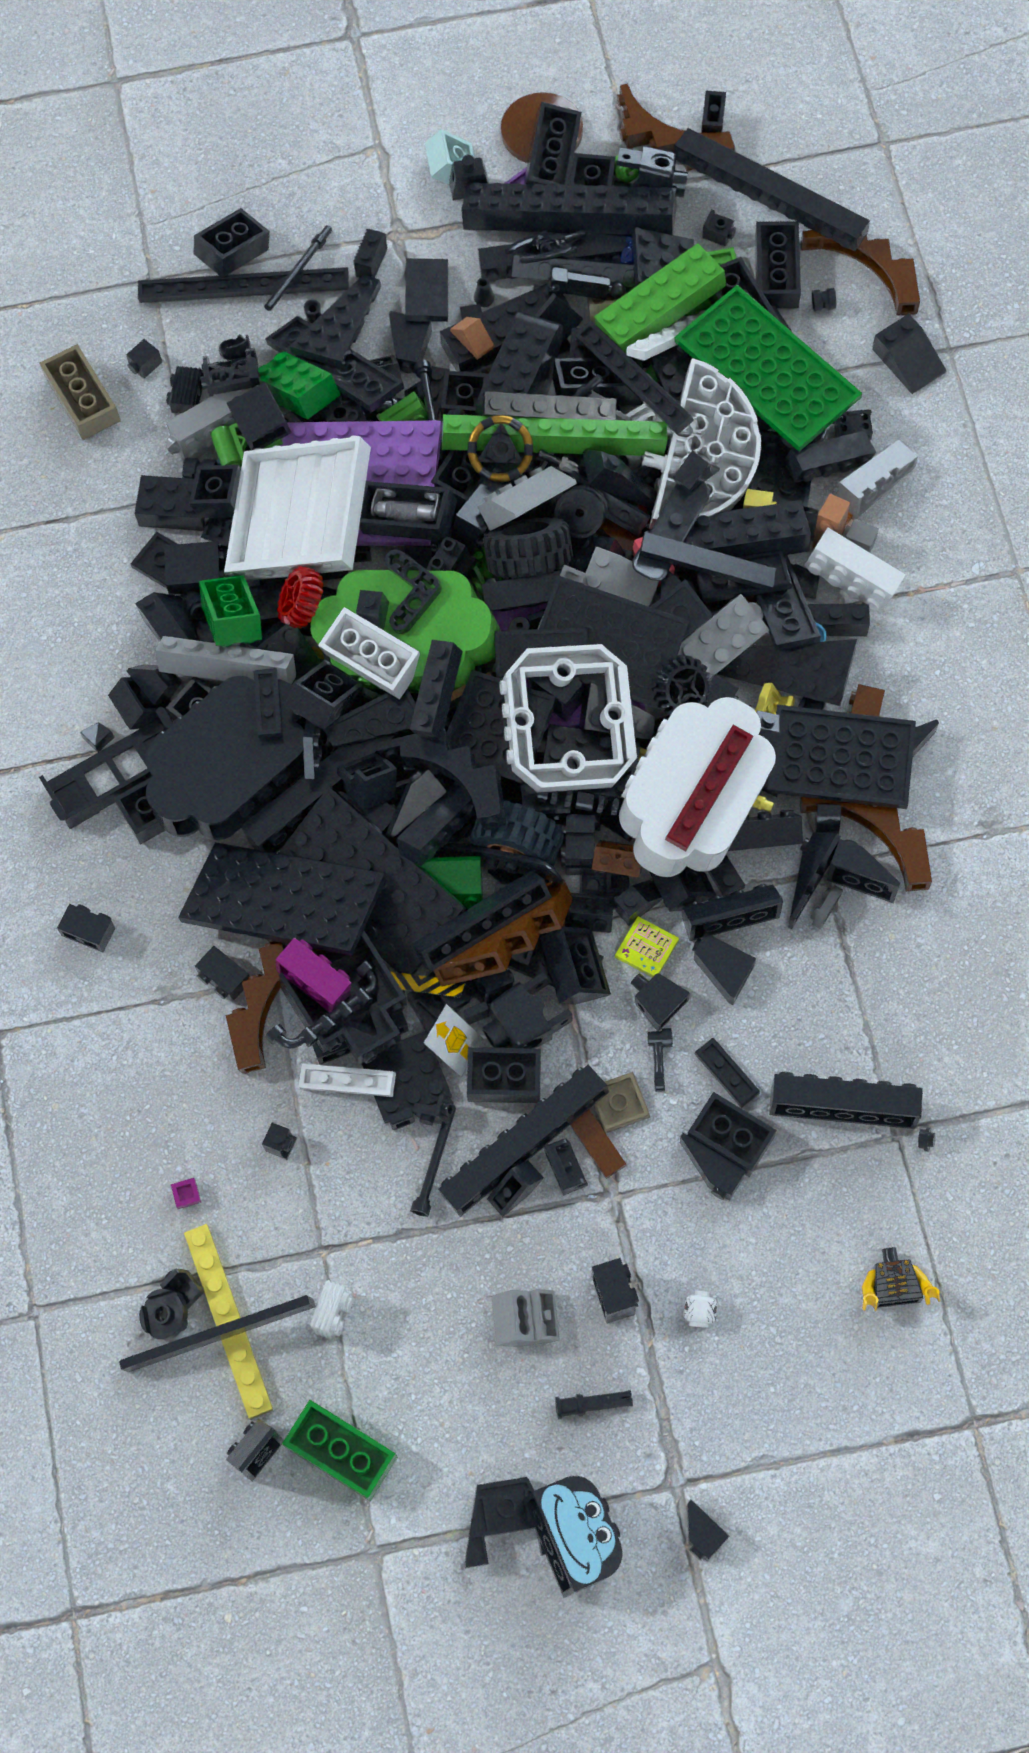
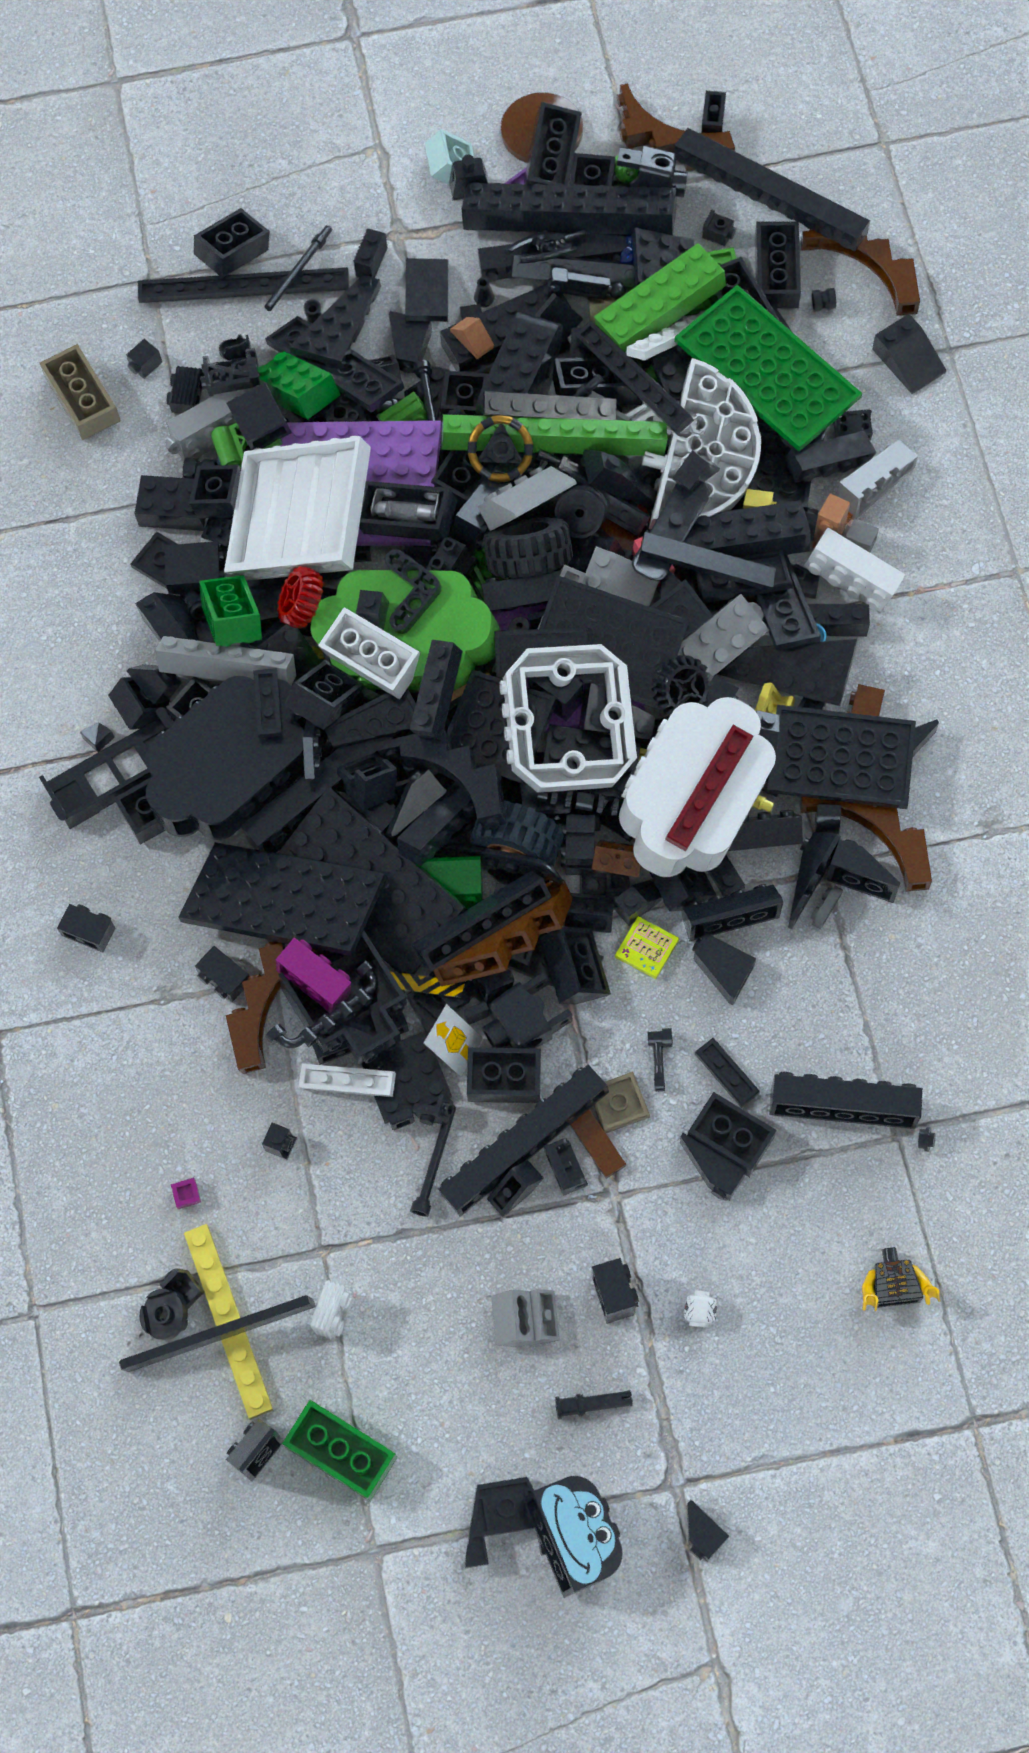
(659, 998): black torso -> none

